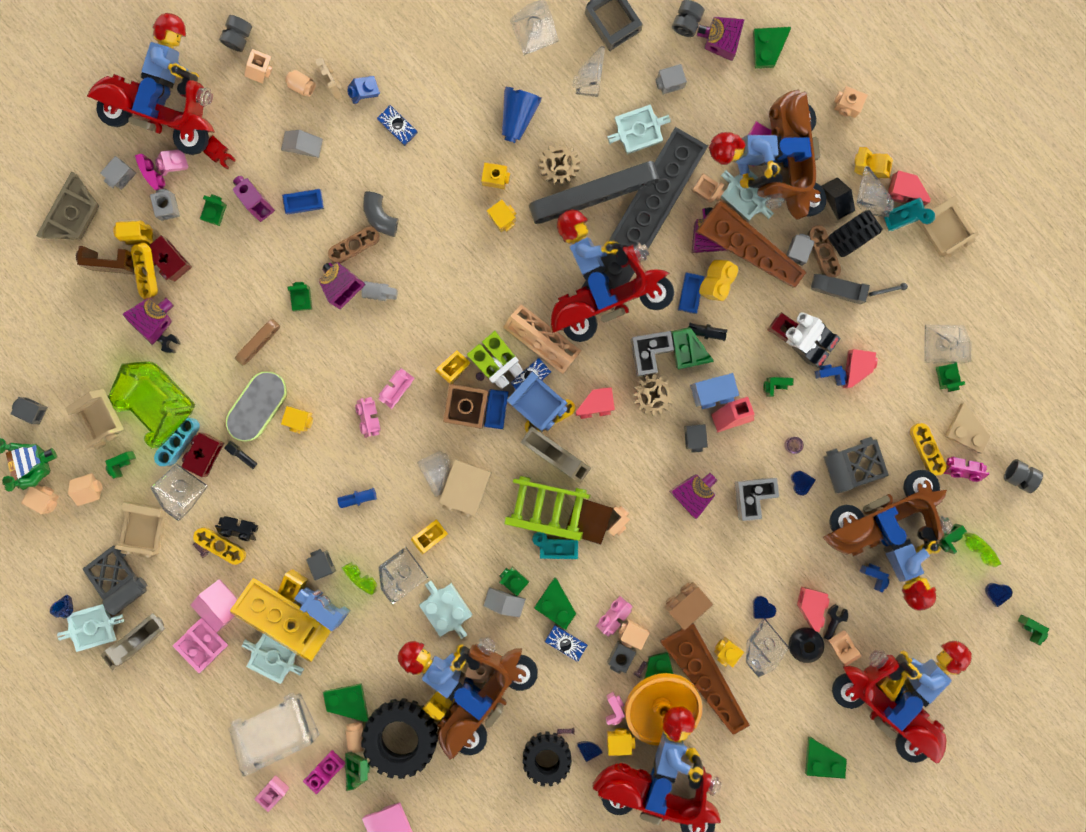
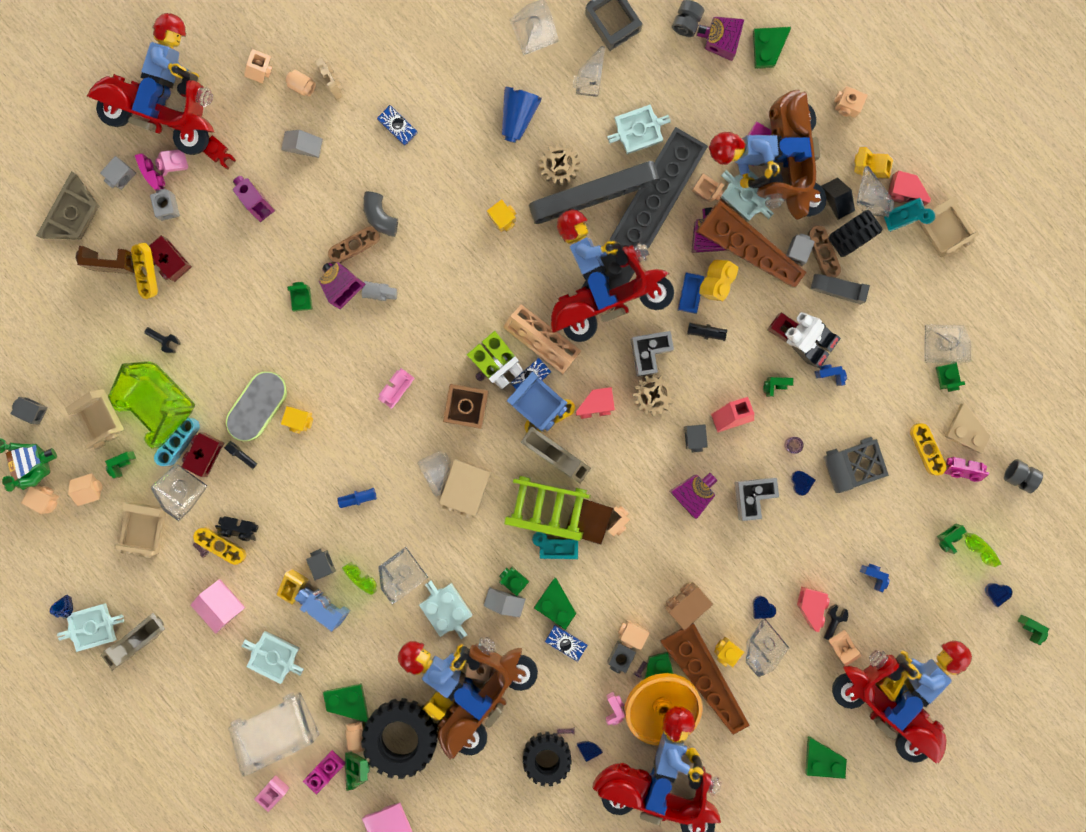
(124, 592): dark grey piece -> none
(133, 232): yellow brick -> none
(150, 318): magenta torso -> none
(200, 645): bright pink slope -> none
(213, 210): green bracket -> none
(236, 32): dark grey wheel -> none
(257, 342): medium nougat beam -> none
(273, 613): yellow hinge -> none
(303, 201): blue tile -> none
(363, 88): bracket -> none
(367, 424): bright pink hinge -> none
(429, 536): yellow slope -> none
(453, 367): yellow slope -> none
(495, 175): yellow brick -> none
(496, 409): blue tile -> none
(619, 609): bright pink hinge -> none
(620, 742): yellow brick -> none
(671, 79): light grey brick -> none
(688, 349): green wing -> none
(713, 390): medium blue brick -> none
(797, 642): black piece -> none
(855, 532): piece -> none
(858, 366): coral slope -> none
(903, 286): dark grey hinge -> none

